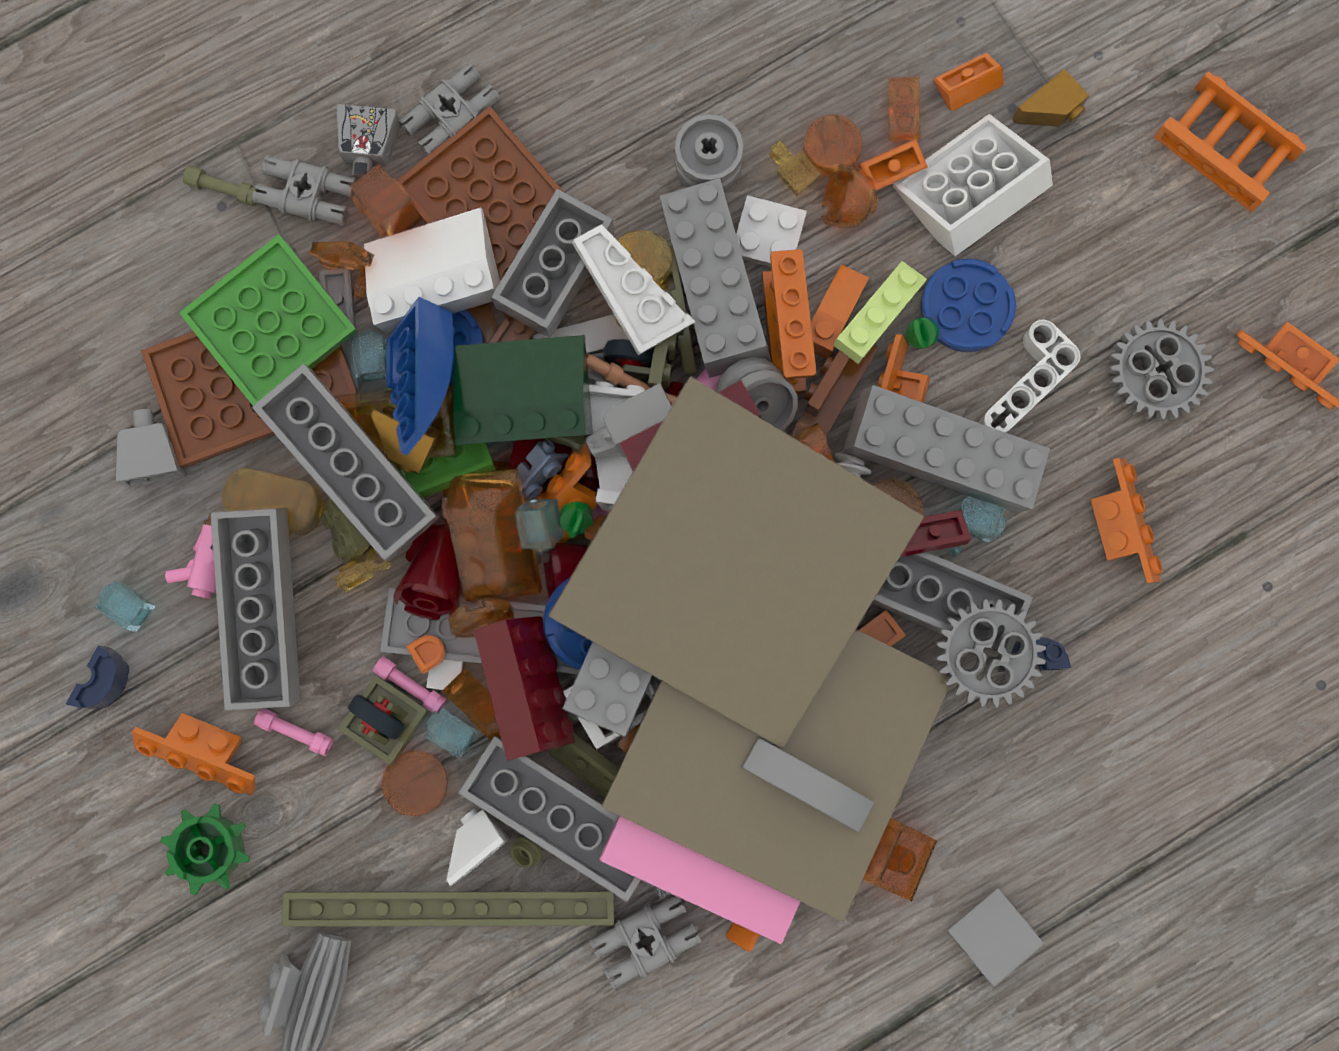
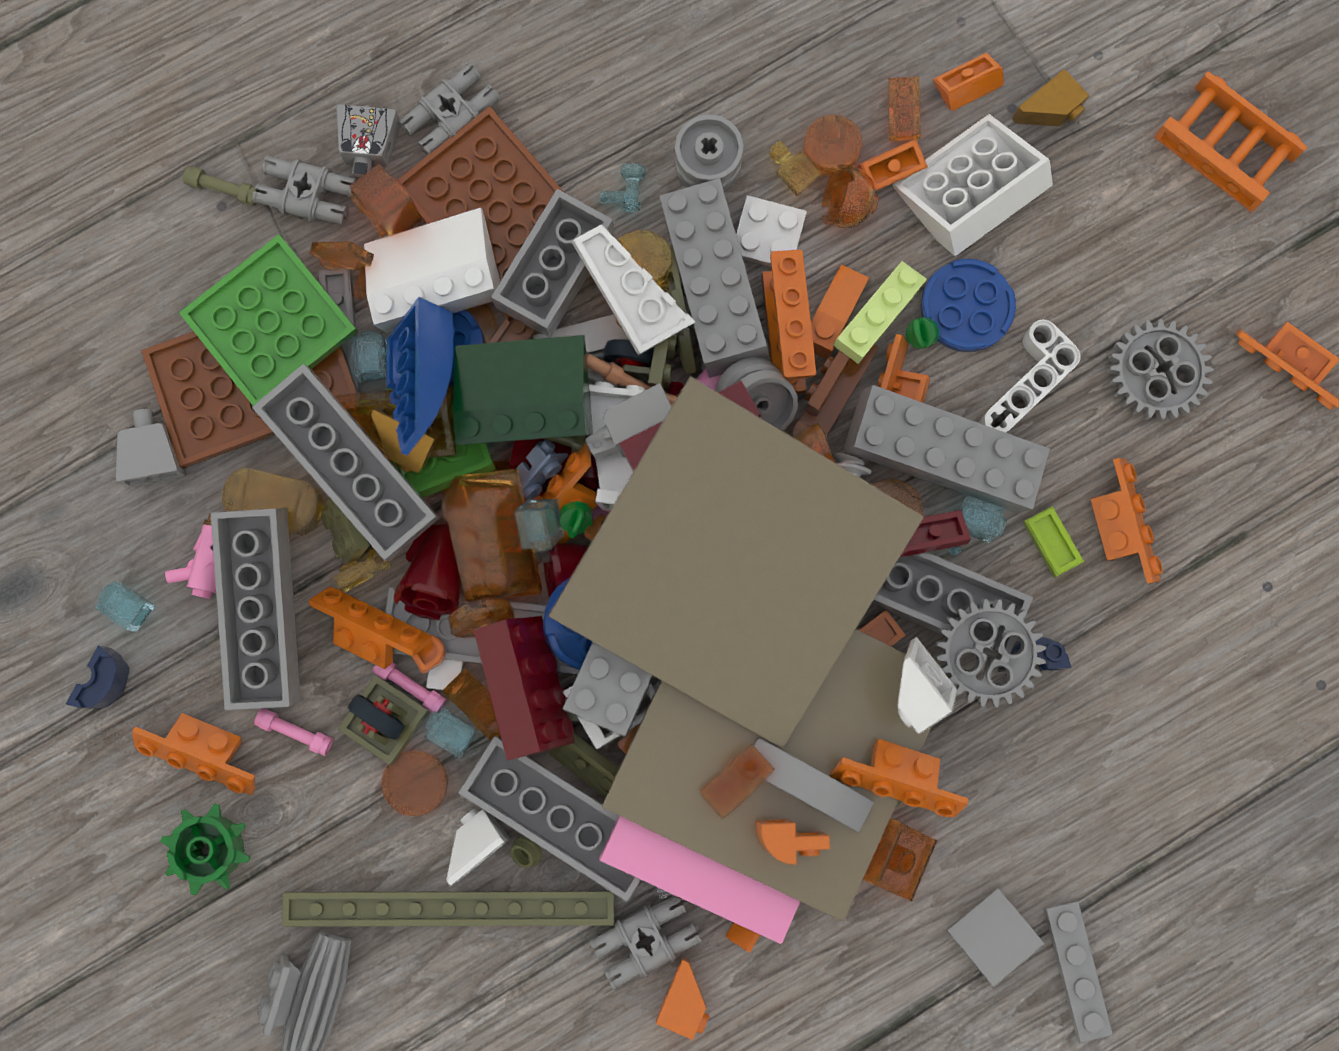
(367, 629): none -> orange bracket
(629, 199): none -> clear light blue piece
(684, 1004): none -> orange slope
(737, 782): none -> clear orange slope
(782, 840): none -> orange brick
(902, 776): none -> orange bracket
(924, 689): none -> white slope
(1053, 541): none -> lime tile
(1078, 971): none -> light grey plate

